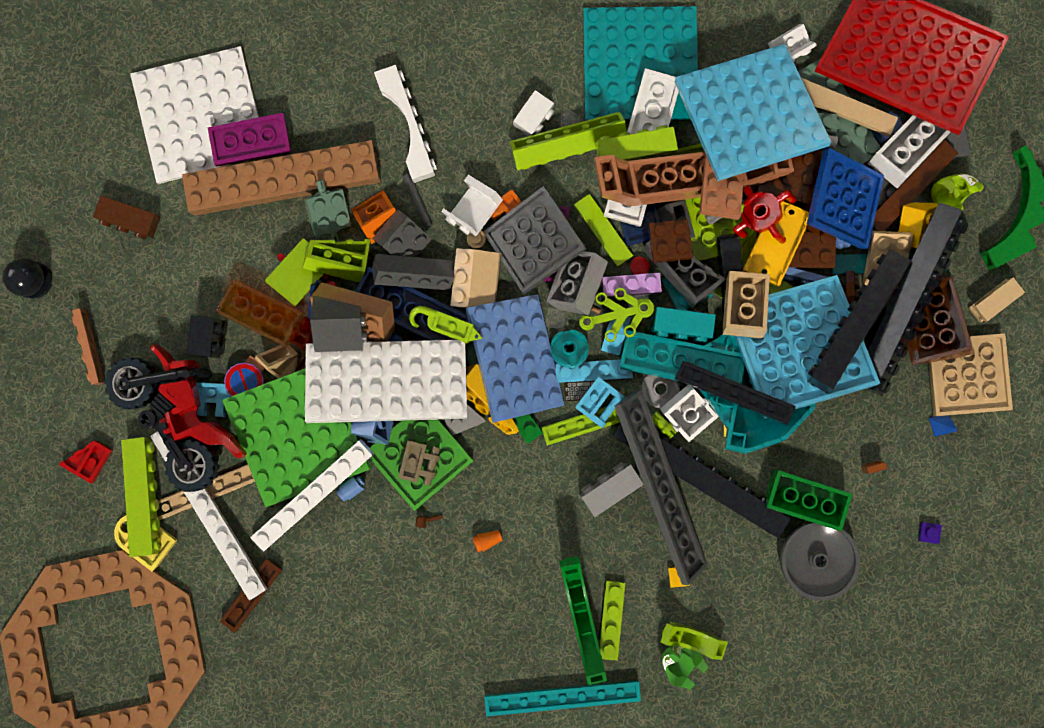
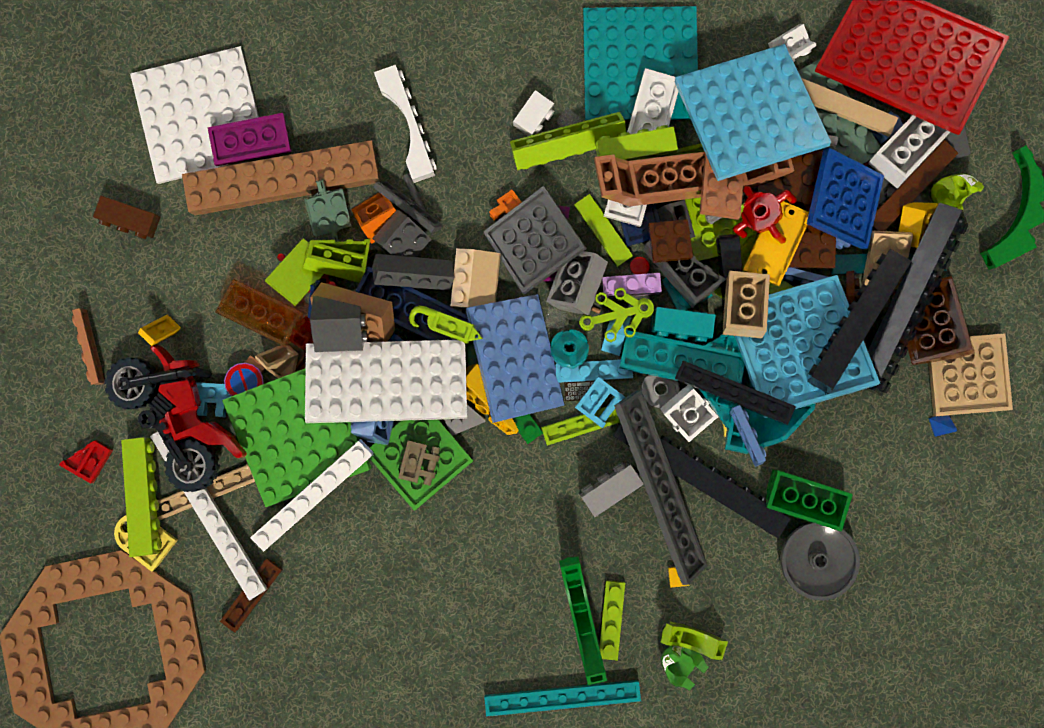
(27, 278): black tile -> none
(159, 330): none -> yellow plate
(206, 337): black brick -> none
(350, 487): medium blue brick -> none
(408, 206): none -> dark grey tile
(421, 520): reddish brown hand -> none
(474, 207): white panel -> none
(478, 241): tan plate -> none
(486, 540): orange cone -> none
(665, 427): lime pin -> none
(748, 435): none -> medium blue plate
(874, 467): dark orange tile -> none
(930, 532): dark purple plate -> none
(996, 300): tan piece -> none

